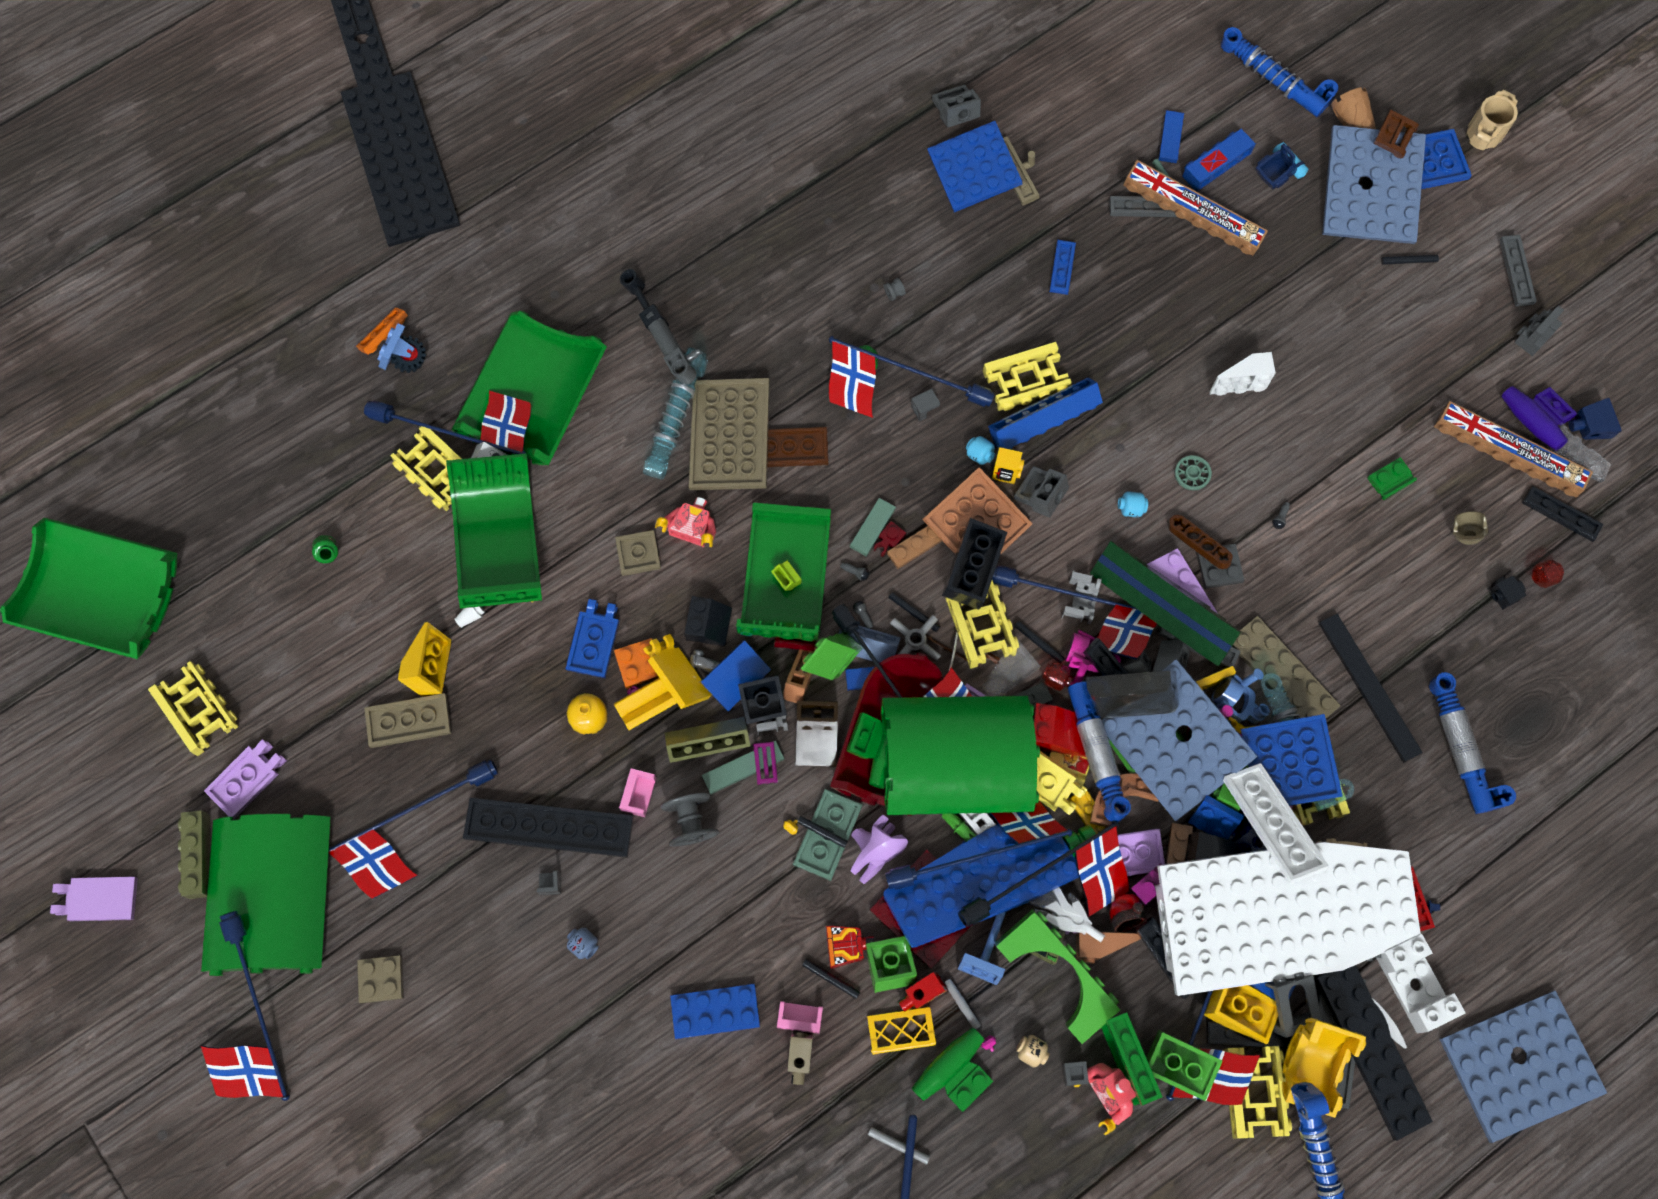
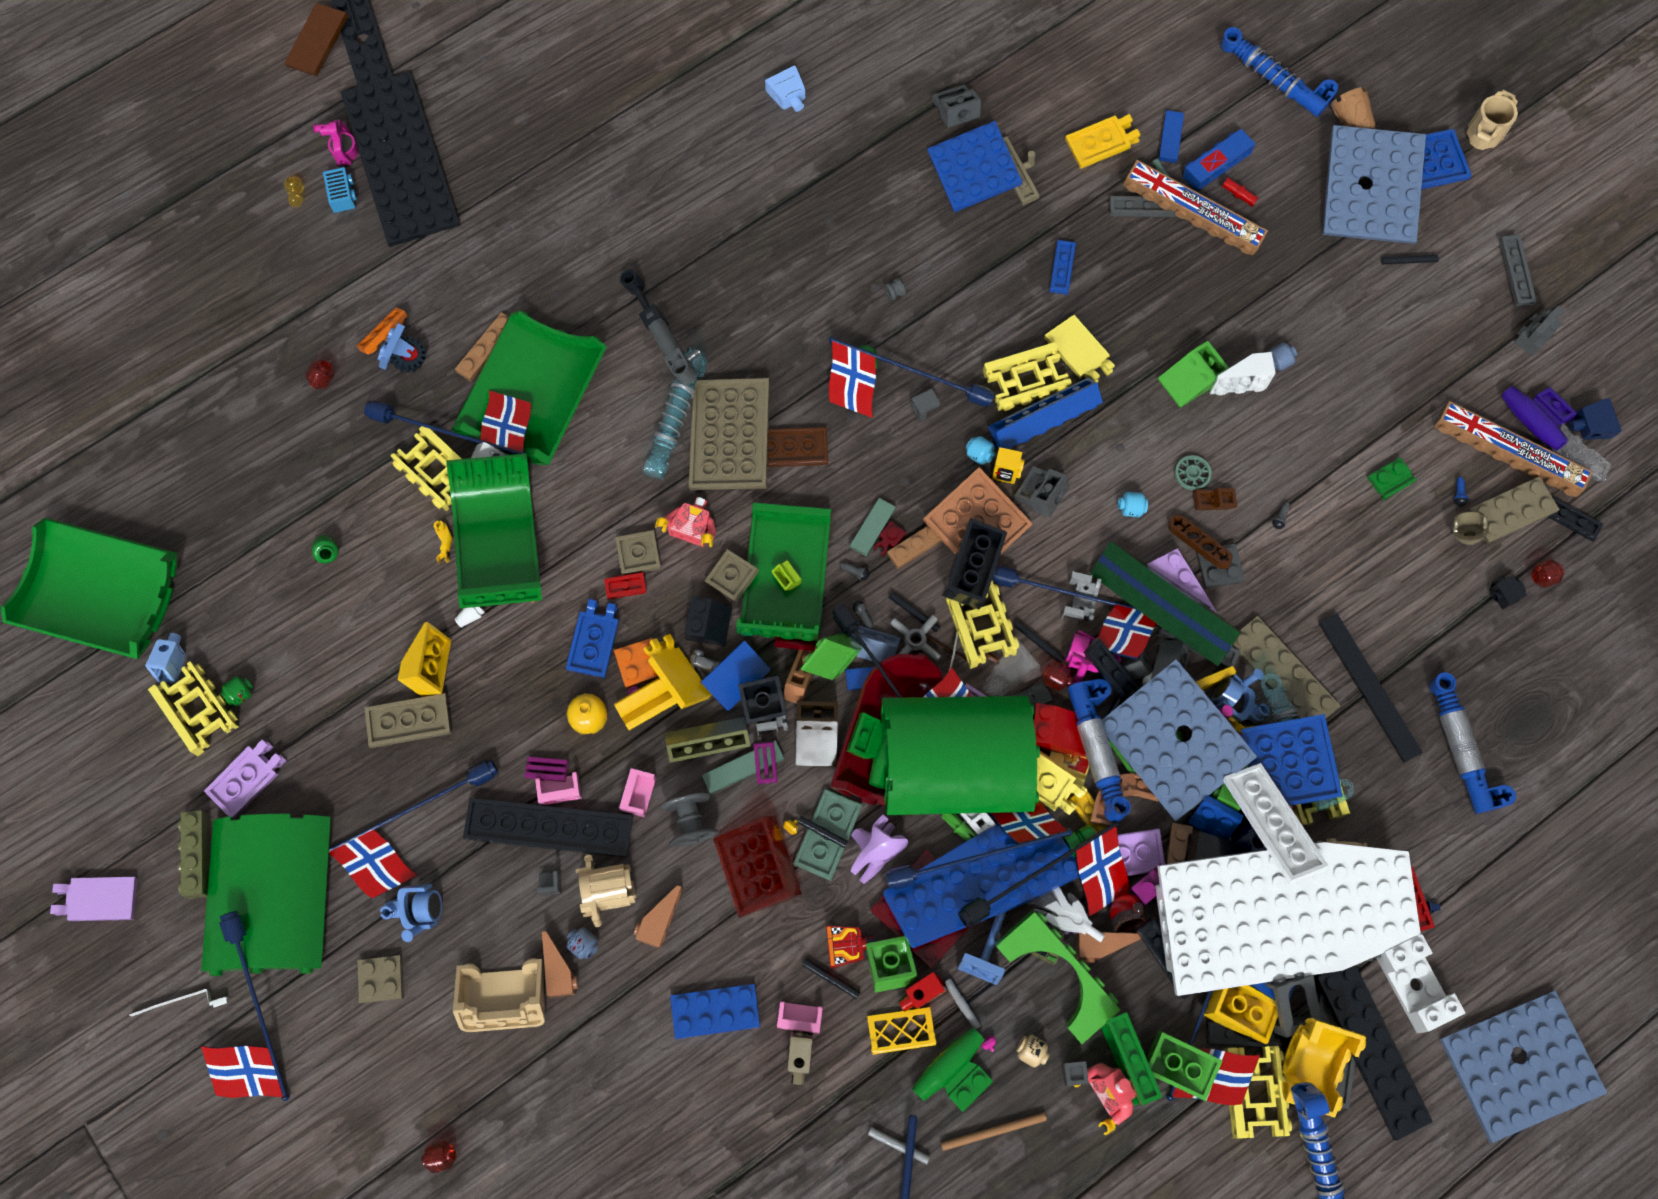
(166, 659): none -> light blue torso
(215, 1003): none -> white piece
(236, 691): none -> green head
(294, 186): none -> clear yellow plate
(316, 39): none -> reddish brown tile
(320, 374): none -> clear red head
(339, 189): none -> dark azure brick
(341, 143): none -> dark pink piece
(425, 909): none -> medium blue piece
(439, 1157): none -> clear red head
(446, 540): none -> yellow arm
(477, 356): none -> medium nougat plate
(499, 998): none -> tan windscreen
(546, 761): none -> magenta tile
(556, 792): none -> bright pink panel
(558, 974): none -> nougat slope
(604, 888): none -> tan container
(625, 586): none -> red plate
(657, 922): none -> nougat slope
(731, 575): none -> dark tan plate
(757, 866): none -> clear red slope
(787, 89): none -> light blue torso
(993, 1131): none -> medium nougat piece
(1080, 349): none -> light yellow tile
(1102, 140): none -> yellow tile
(1134, 694): clear smoke windscreen -> none
(1193, 374): none -> bright green slope
(1215, 499): none -> reddish brown slope
(1240, 192): none -> red pin
(1279, 166): dark blue piece -> none
(1283, 356): none -> sand blue head
(1390, 131): reddish brown plate -> none
(1391, 1026): white sticker -> none
(1460, 497): none -> blue piece
(1516, 509): none -> dark tan plate

